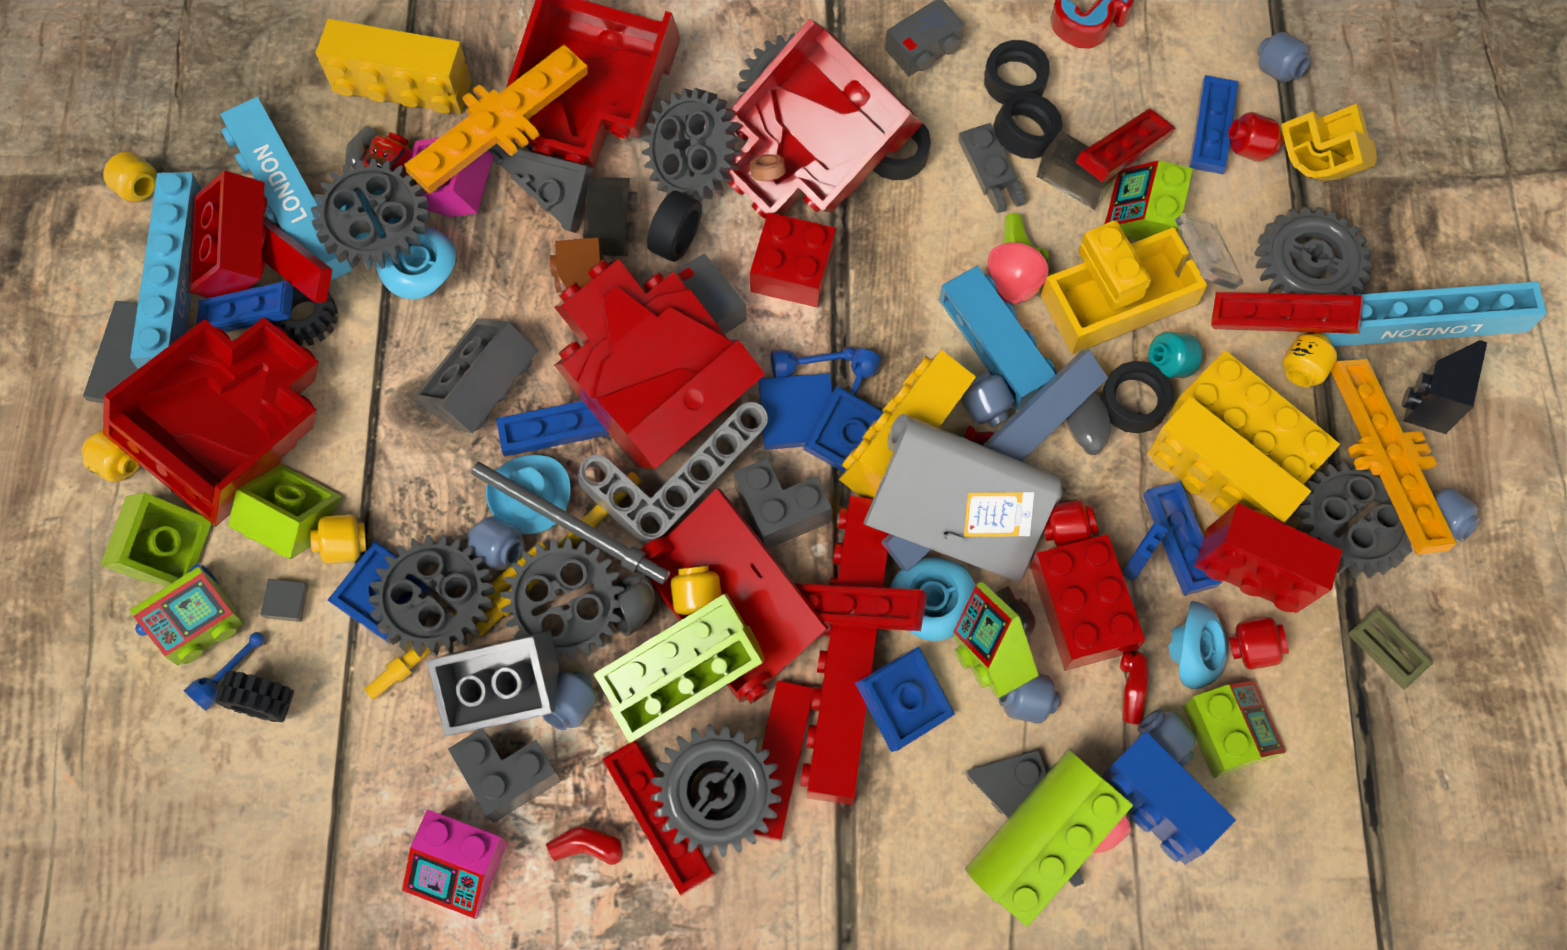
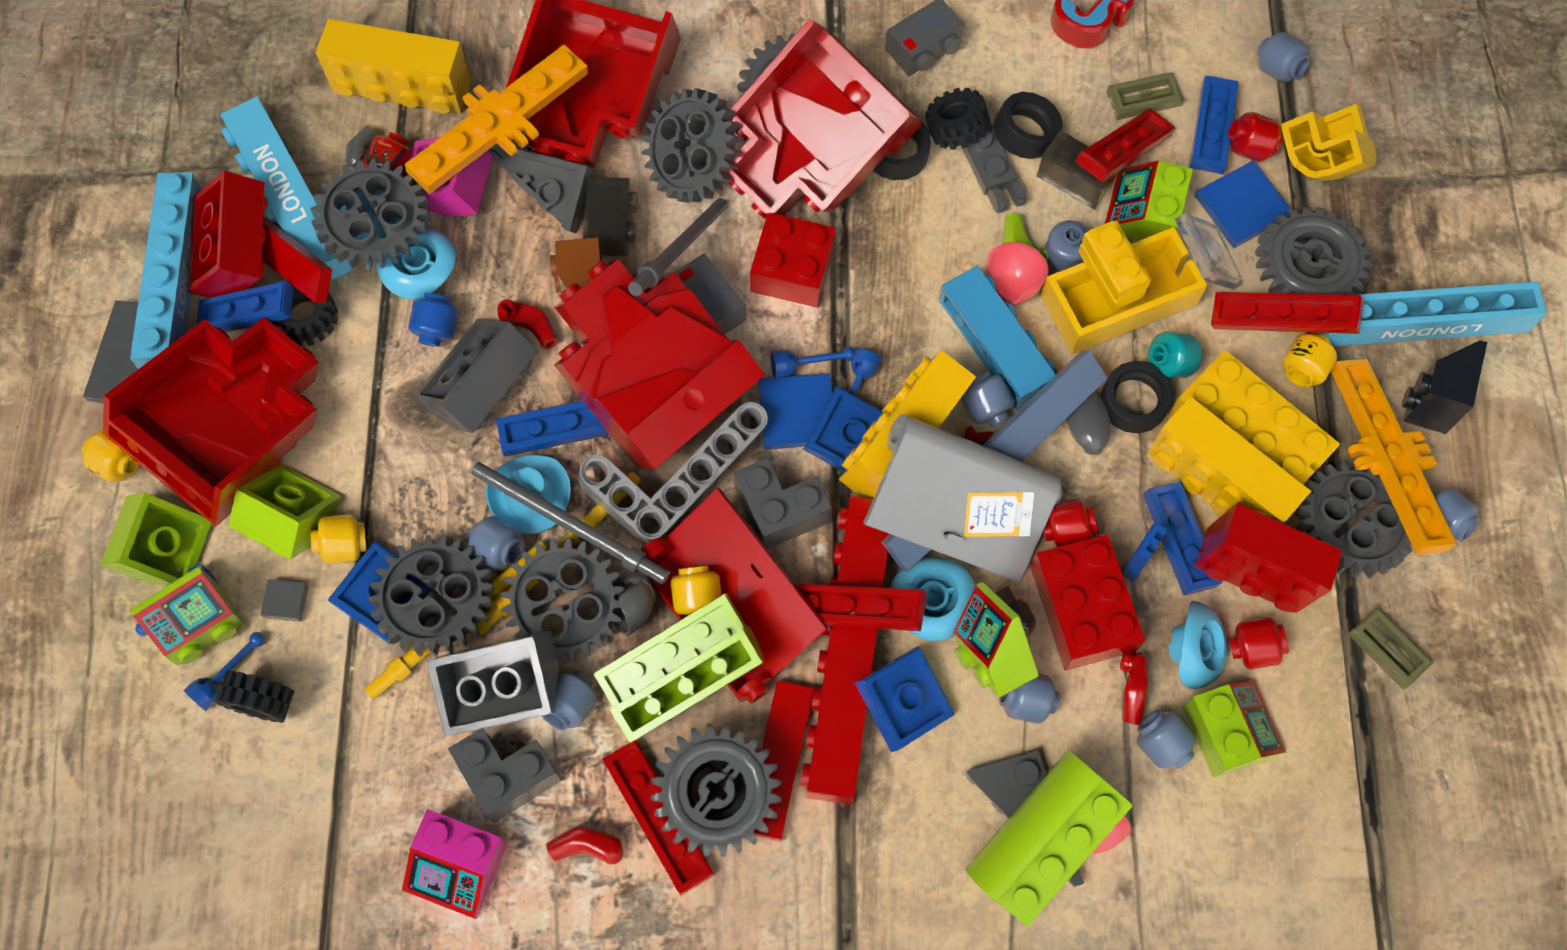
(130, 176): yellow head -> none
(433, 319): none -> blue head
(530, 319): none -> red arm
(654, 270): none -> dark grey bar
(674, 226): black tyre -> none
(767, 167): nougat tile -> none
(957, 118): none -> black tyre
(1016, 51): black tyre -> none
(1064, 244): none -> sand blue head
(1136, 104): none -> olive tile
(1168, 800): blue brick -> none
(1242, 203): none -> blue tile

